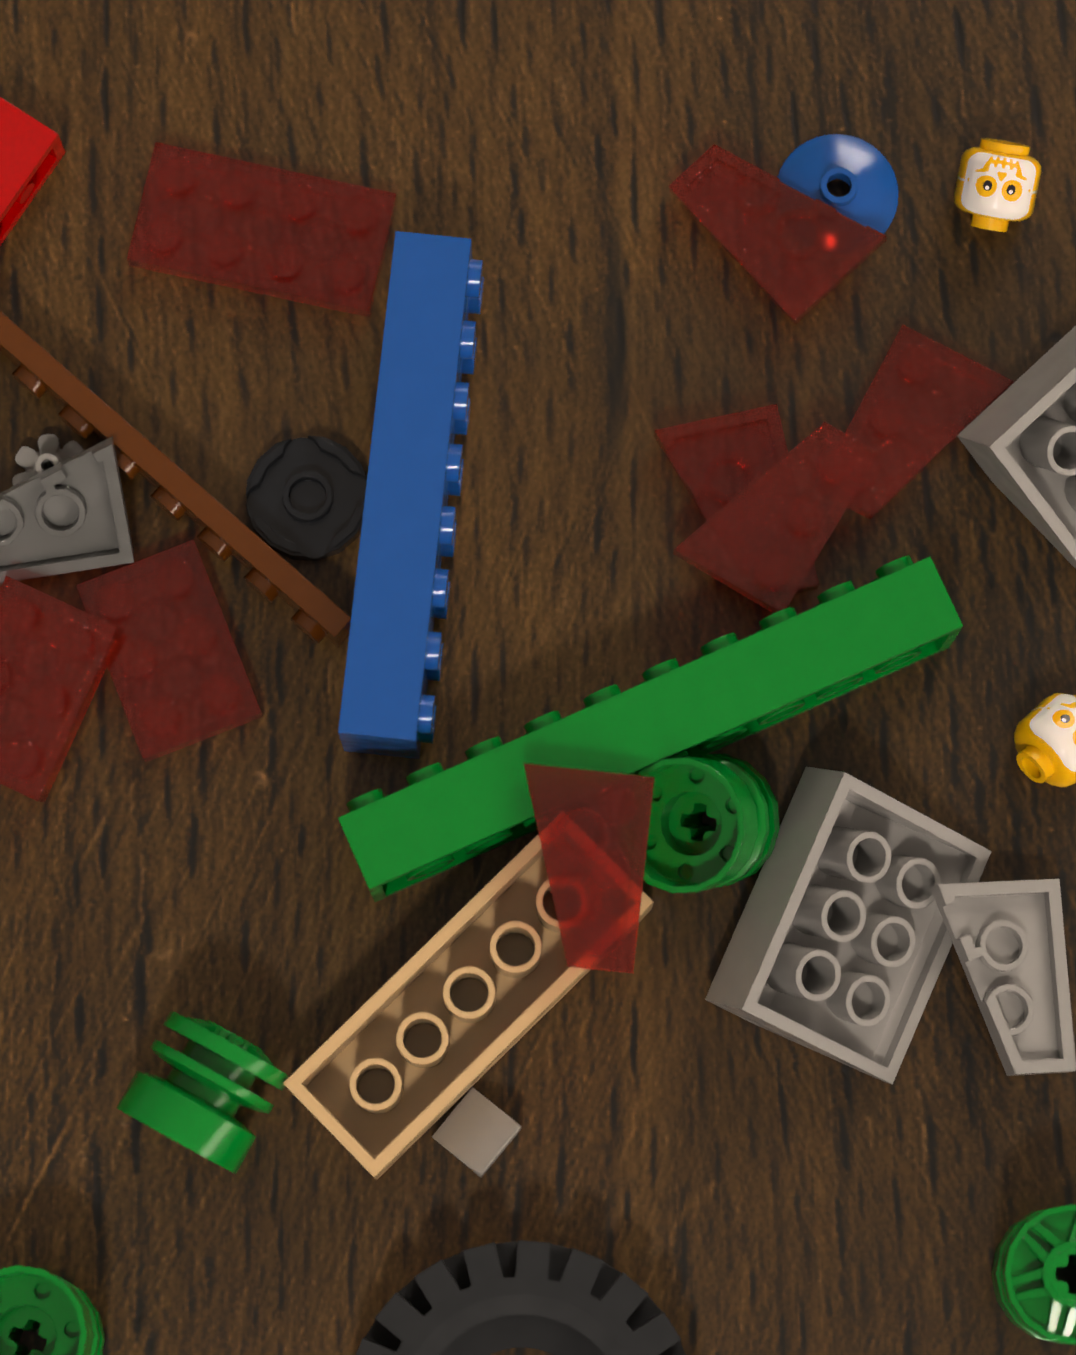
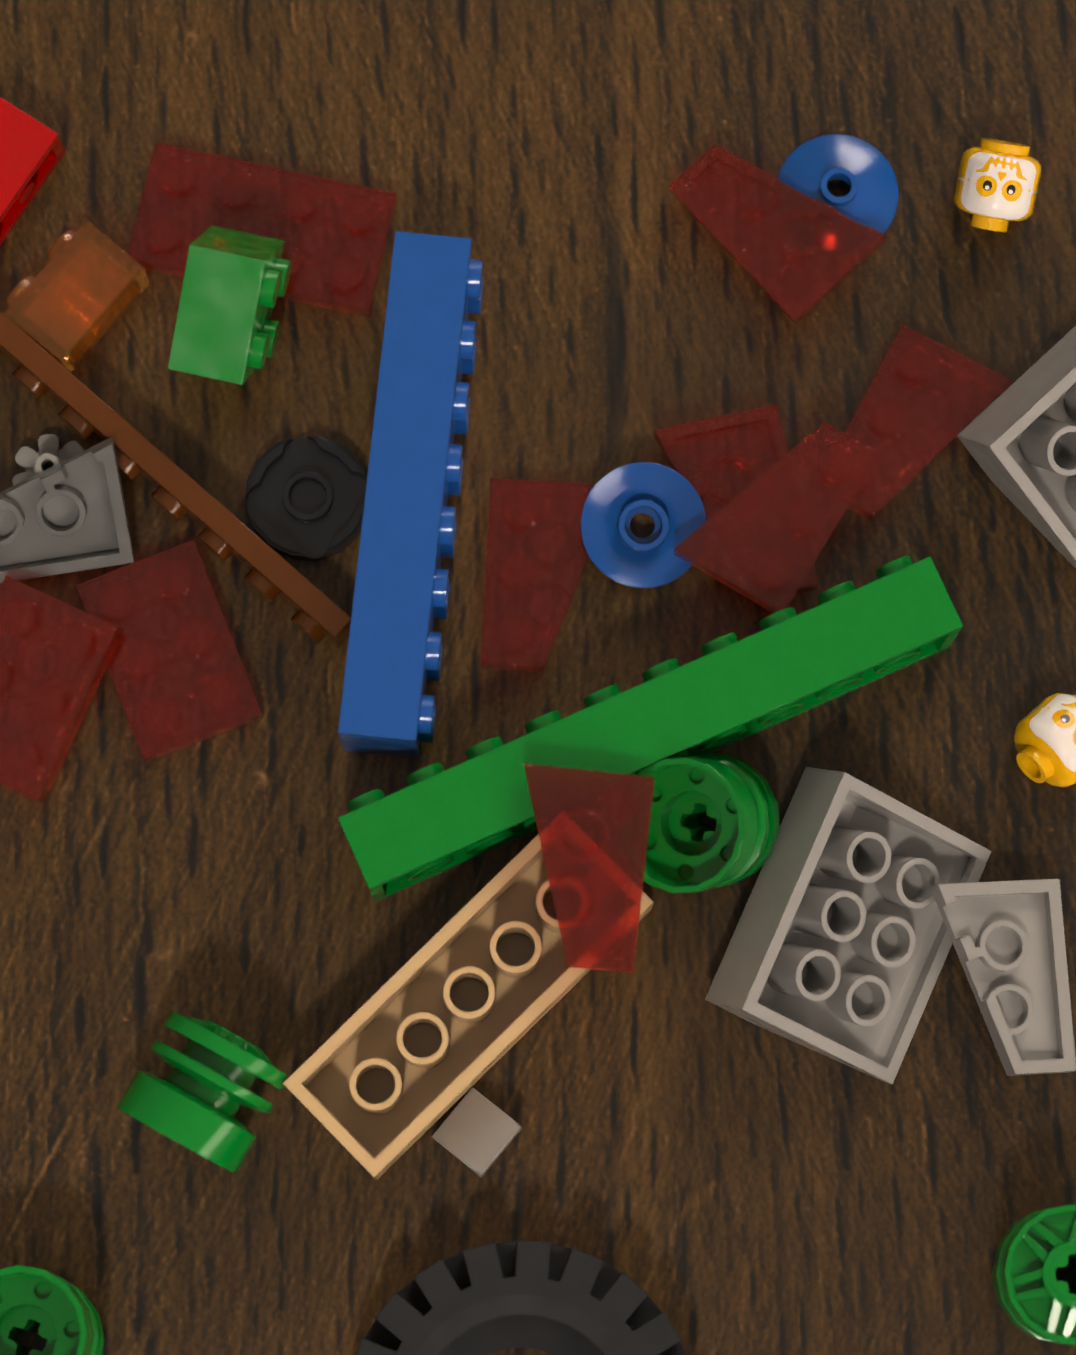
(76, 294): none -> clear orange brick
(228, 305): none -> green brick
(530, 569): none -> clear red wing
(607, 517): none -> blue dish

